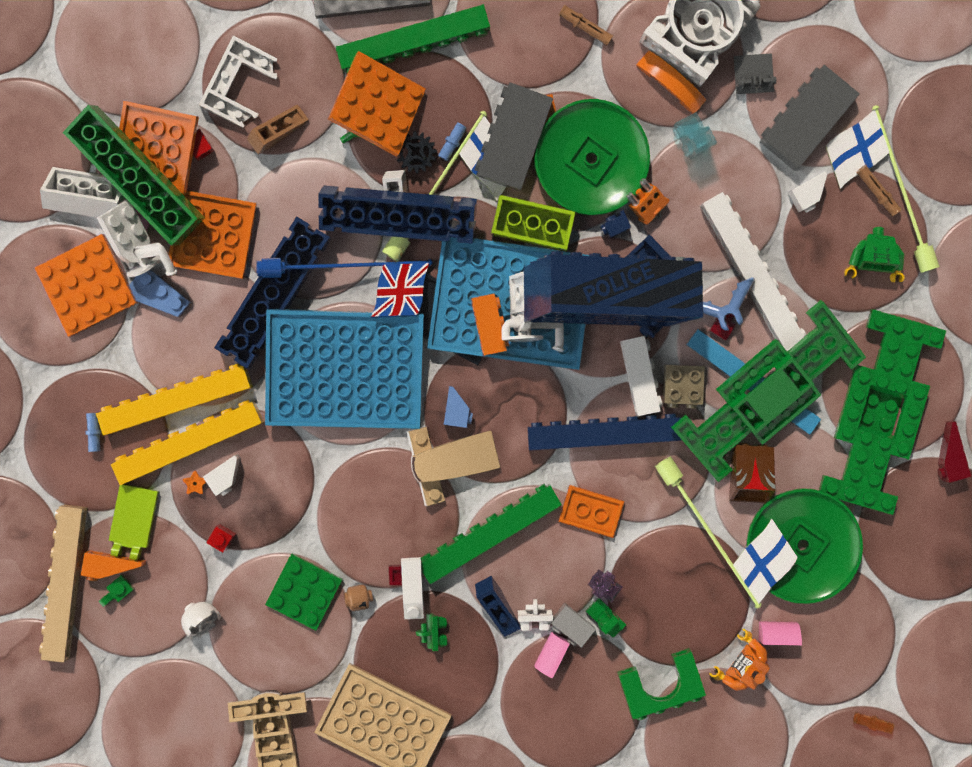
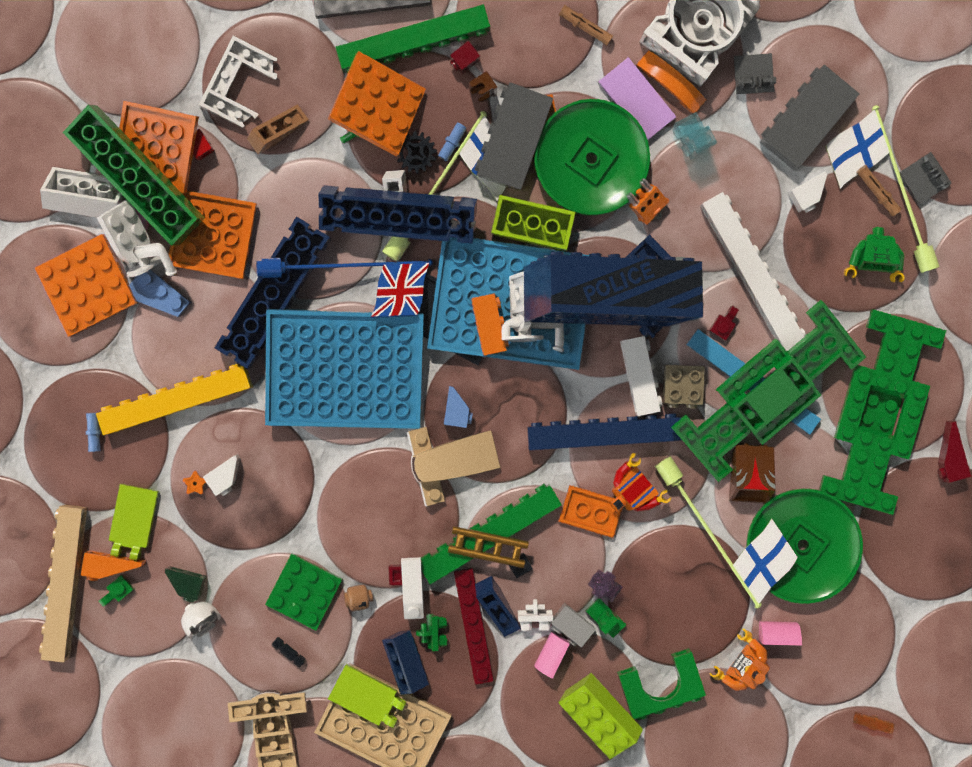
(186, 443): yellow brick -> none
(186, 583): none -> clear green slope
(221, 538): red brick -> none
(288, 652): none -> black axle
(366, 696): none -> lime tile
(405, 662): none -> dark blue brick
(464, 57): none -> dark red brick
(473, 626): none -> dark red plate
(480, 537): none -> pearl gold bar
(484, 85): none -> reddish brown hinge
(521, 571): none -> black tile
(600, 716): none -> lime brick
(615, 225): dark blue brick -> none
(634, 489): none -> torso
(635, 94): none -> lavender tile
(733, 307): medium blue piece -> none
(925, 178): none -> dark grey hinge

